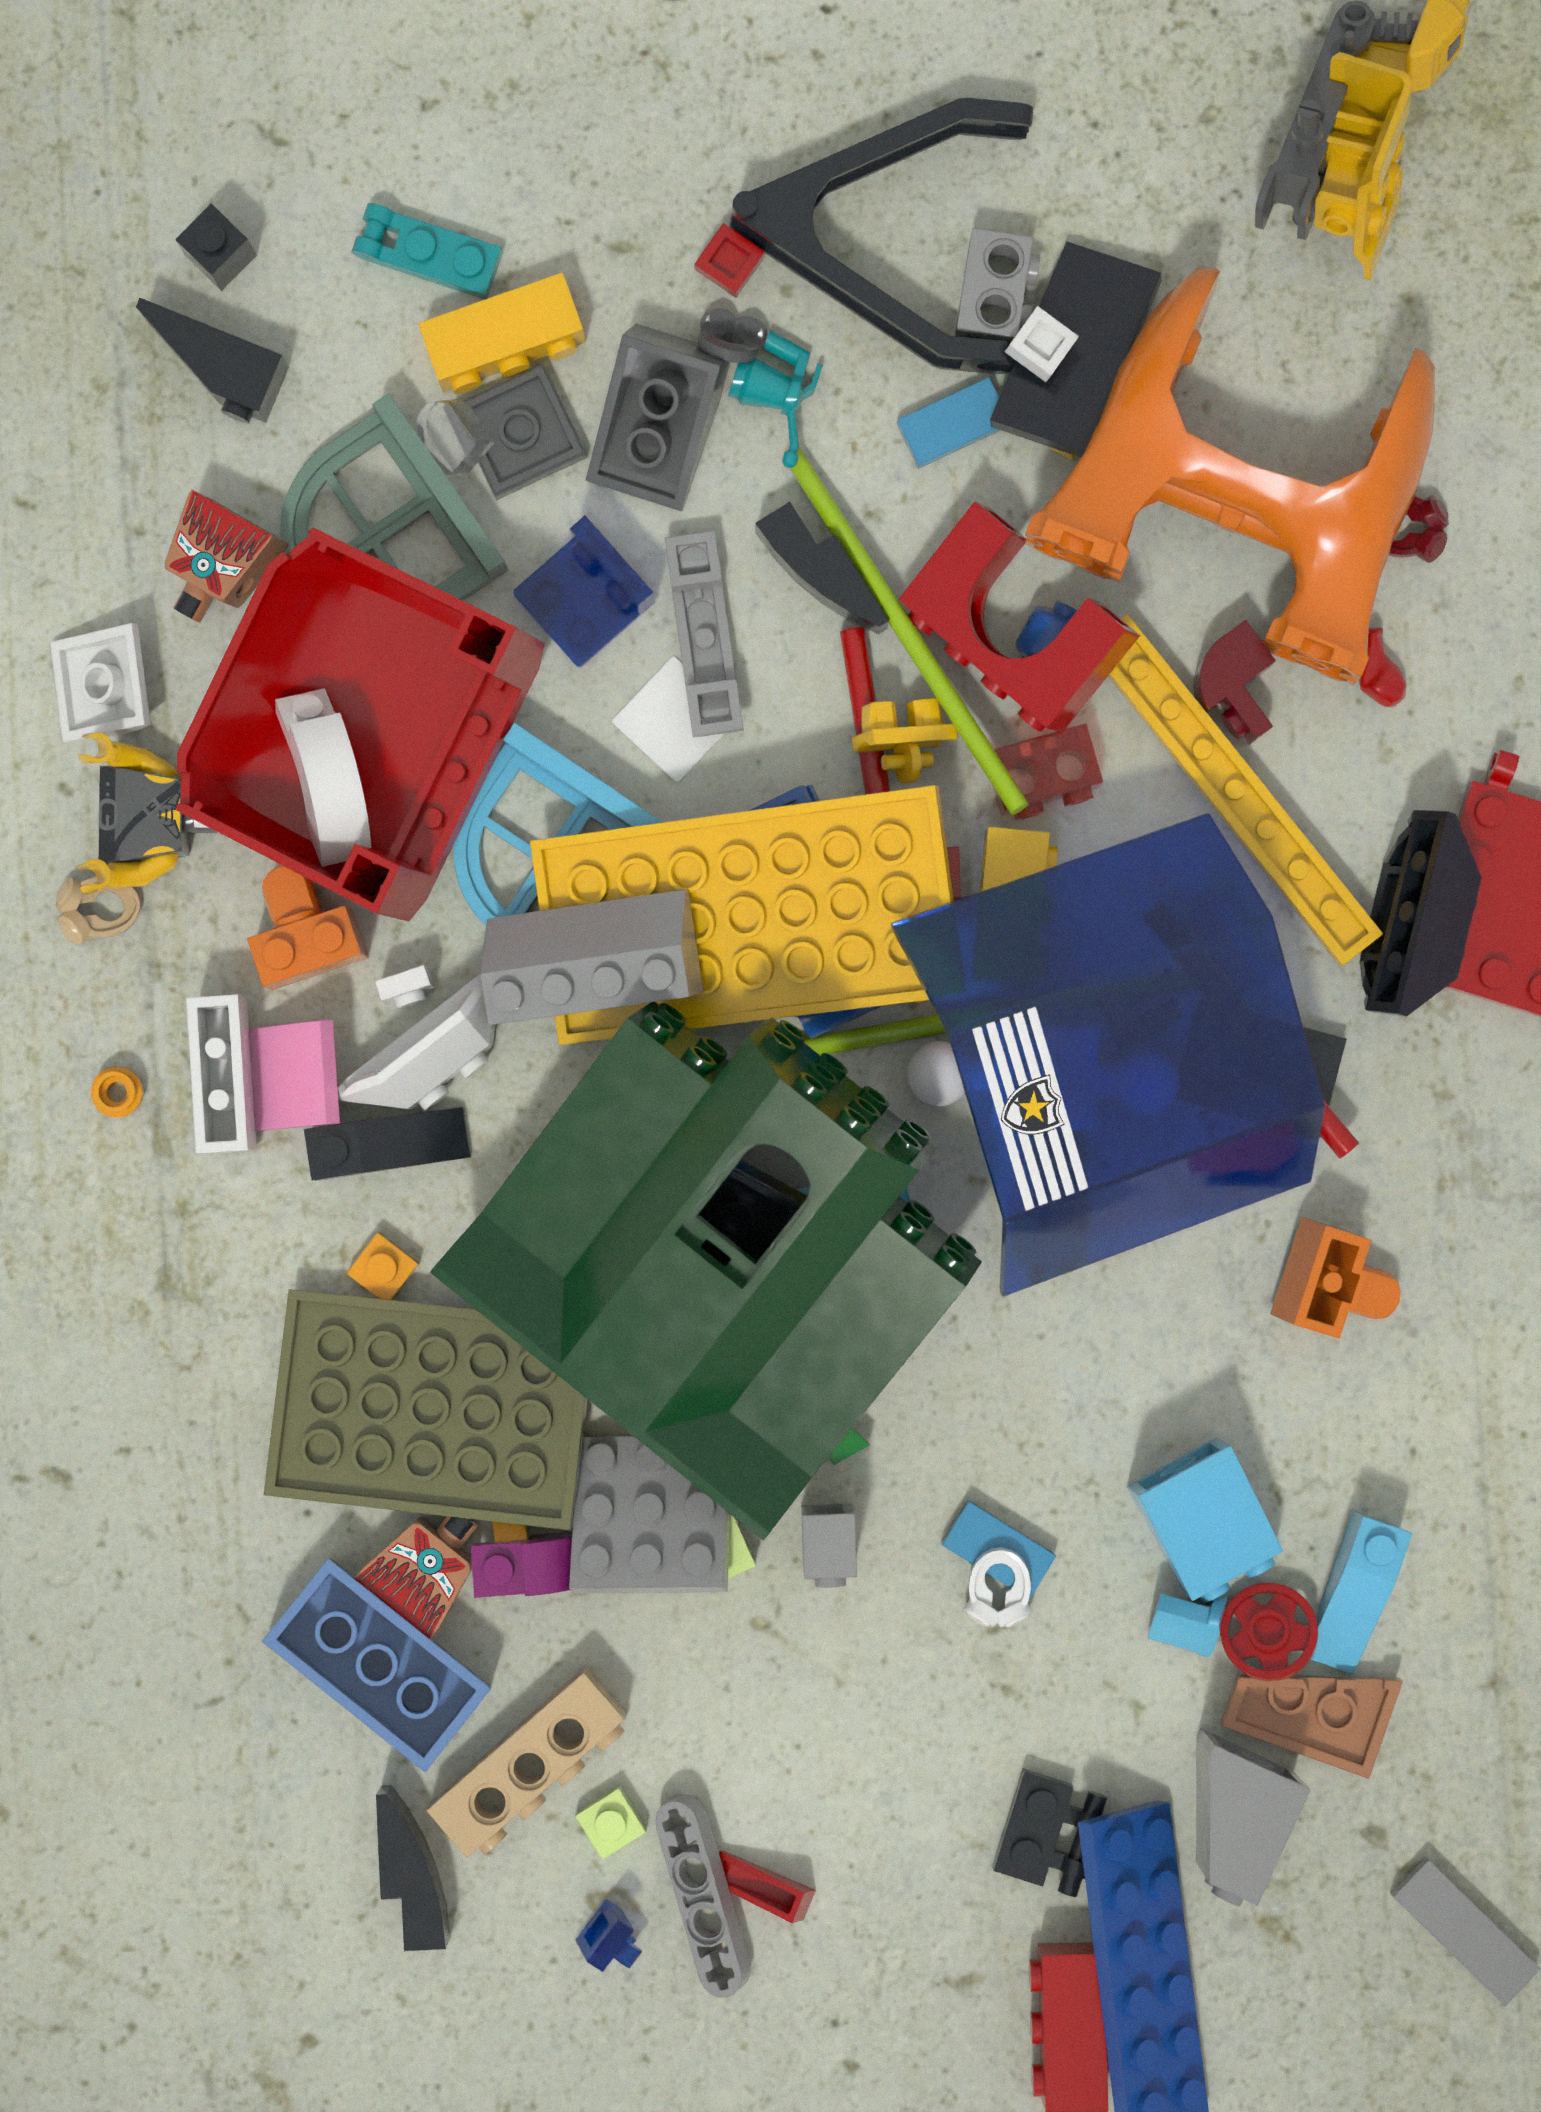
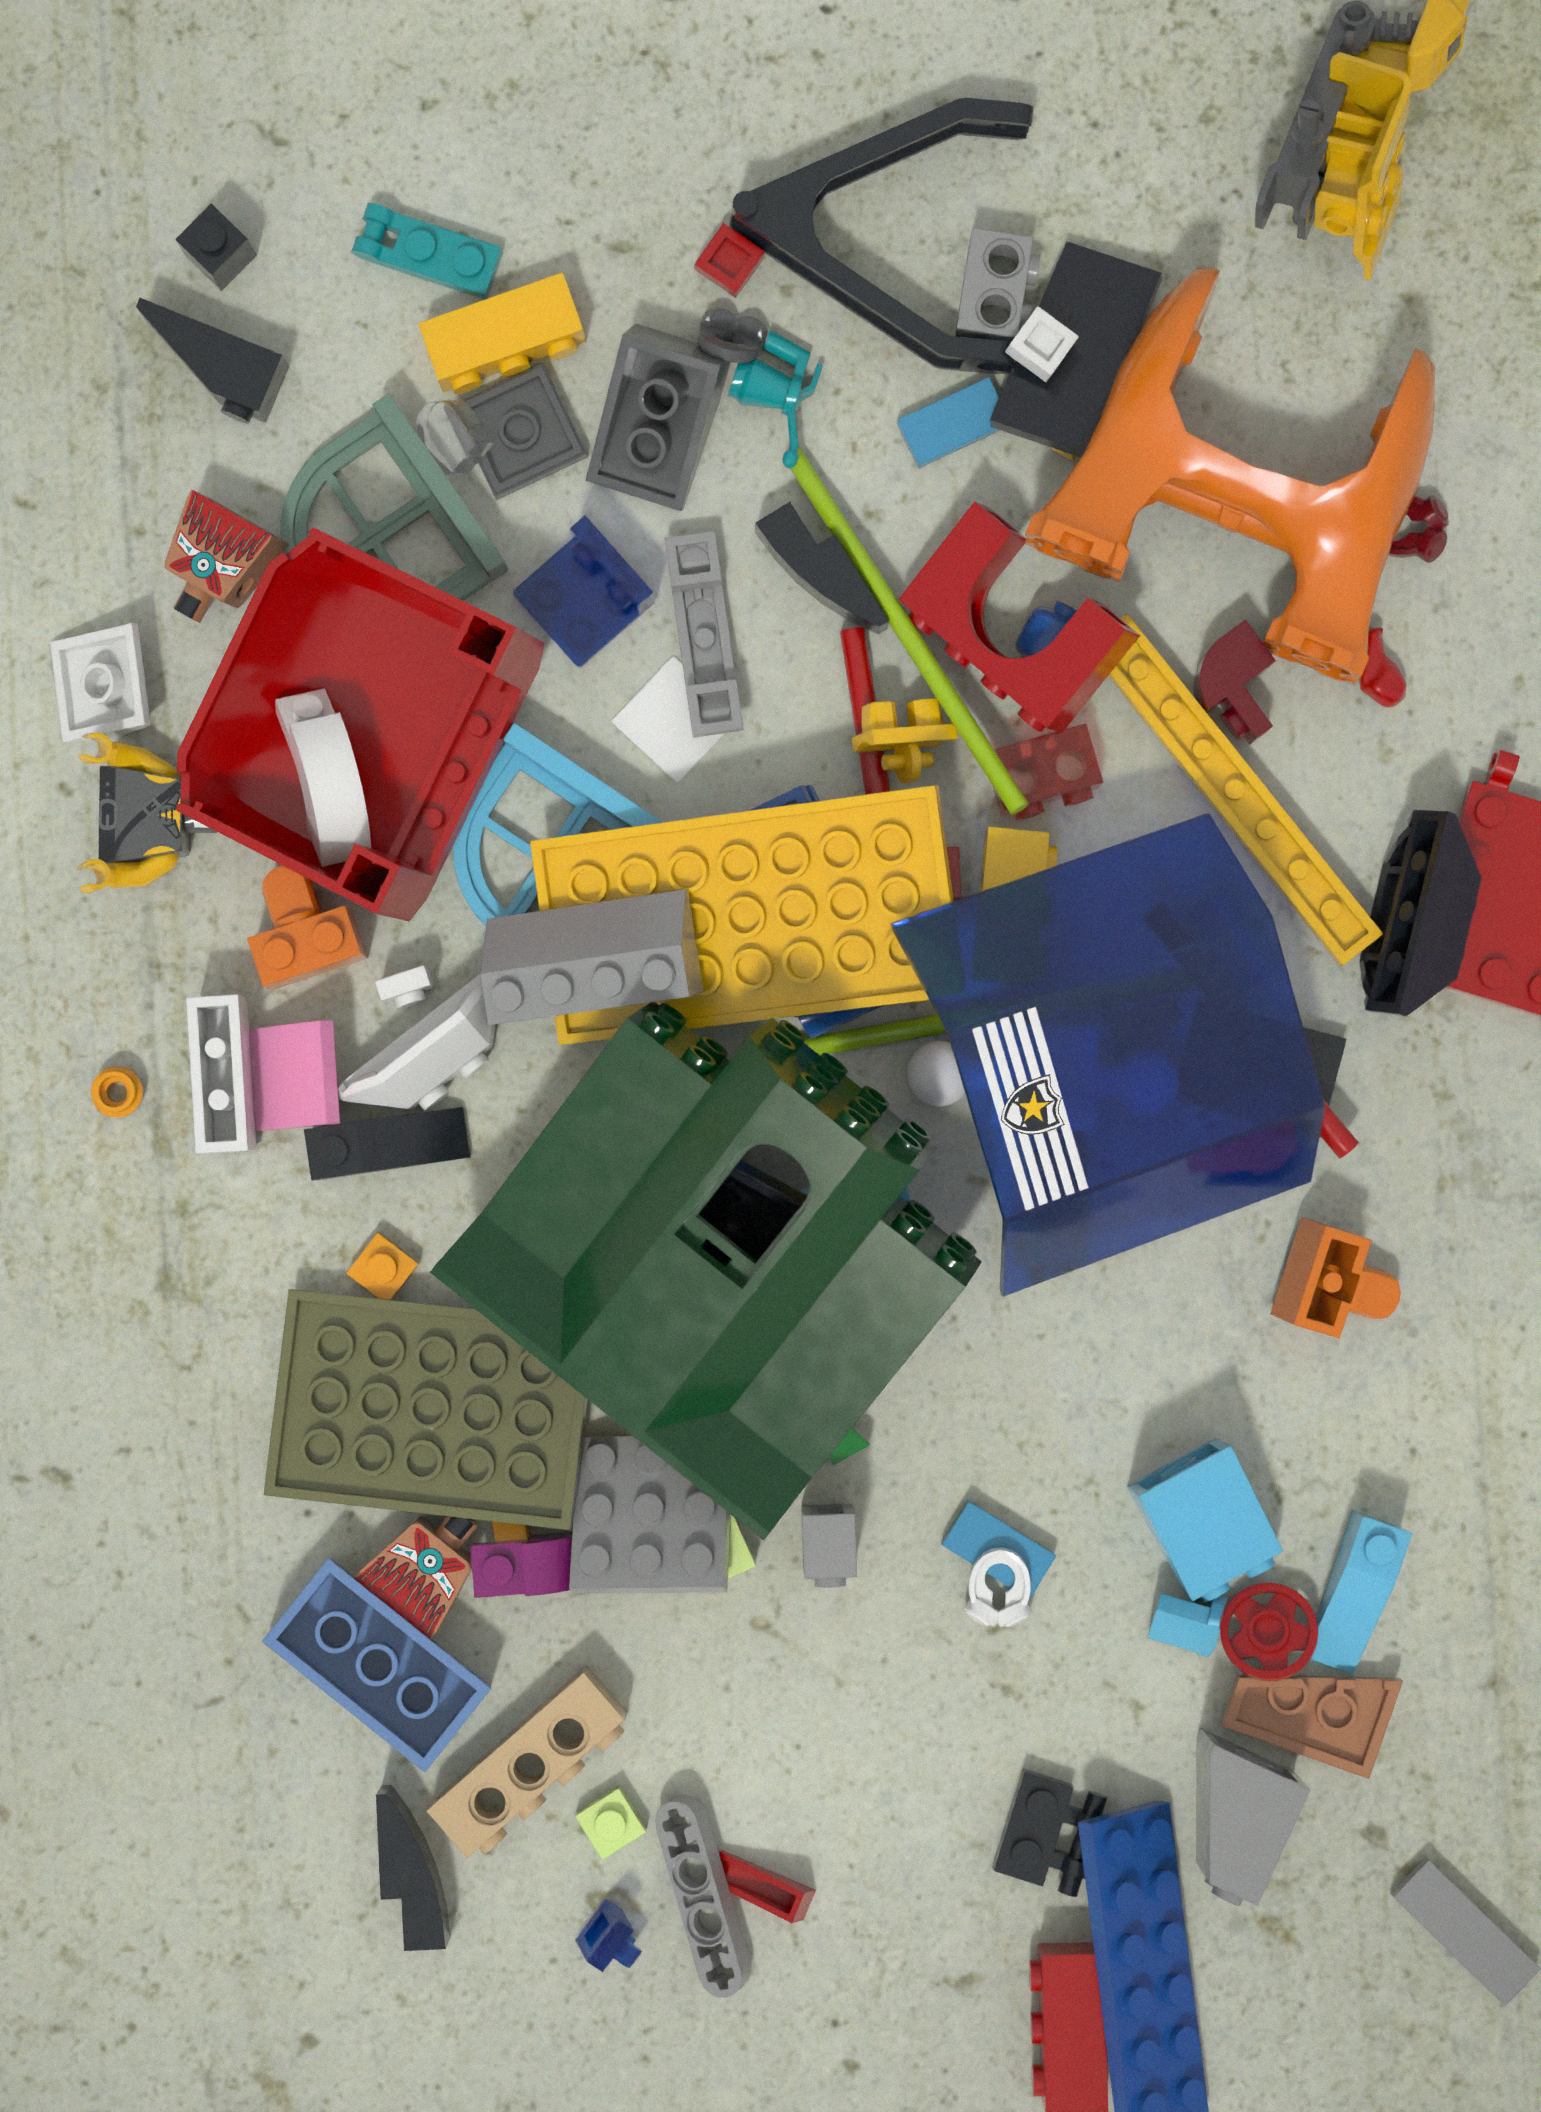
(81, 928): tan piece -> none

